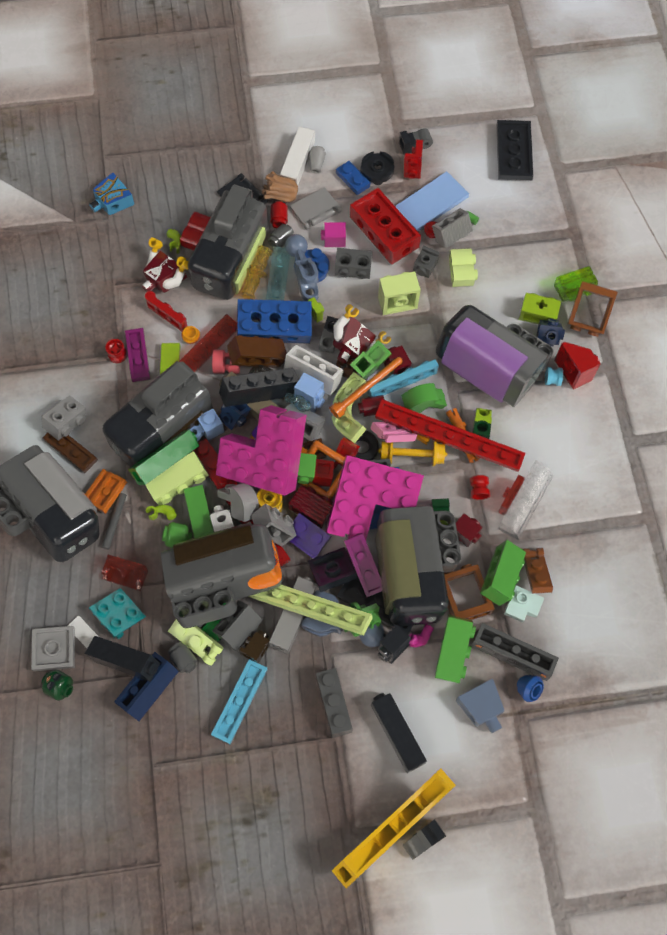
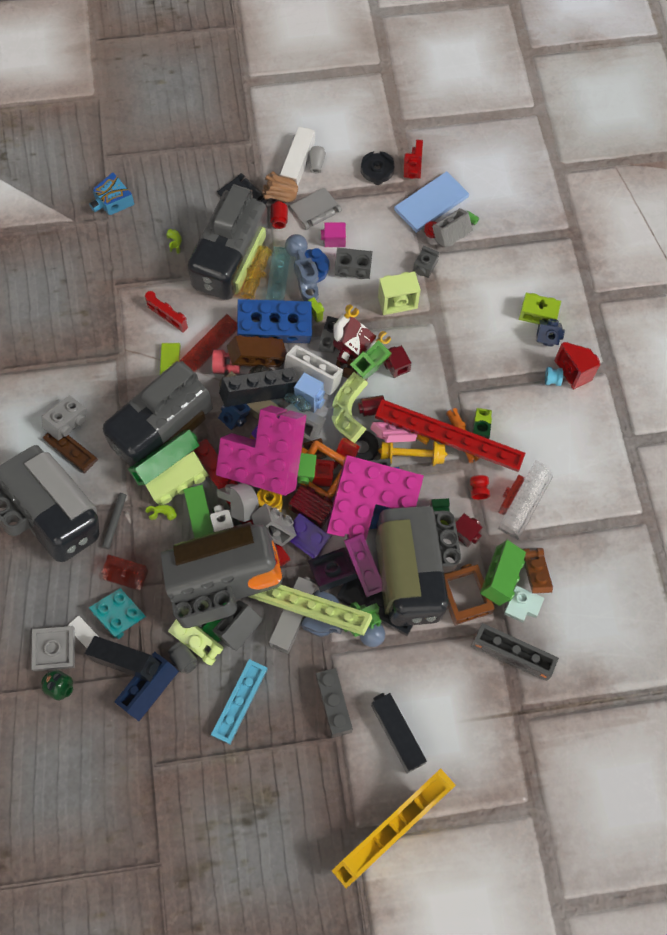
(105, 490): orange plate -> none
(116, 351): red wheel -> none
(137, 355): magenta plate -> none
(162, 270): torso -> none
(175, 533): bright green head -> none
(190, 334): light orange plate -> none
(194, 230): red brick -> none
(209, 426): light blue brick -> none
(255, 646): dark brown brick -> none
(280, 235): dark grey brick -> none
(339, 408): orange piece -> none
(353, 177): blue plate -> none
(385, 226): red brick -> none
(393, 644): black brick -> none
(404, 379): medium azure plate -> none
(408, 140): leg -> none
(421, 639): dark pink arm -> none
(424, 396): bright green brick -> none
(424, 839): leg -> none
(454, 649): bright green brick -> none
(462, 267): yellowish green brick -> none
(483, 705): sand blue torso -> none
(492, 356): piece -> none
(514, 150): black plate -> none
(530, 687): blue cone -> none
(568, 284): clear neon green brick -> none
(597, 290): dark orange window -> none

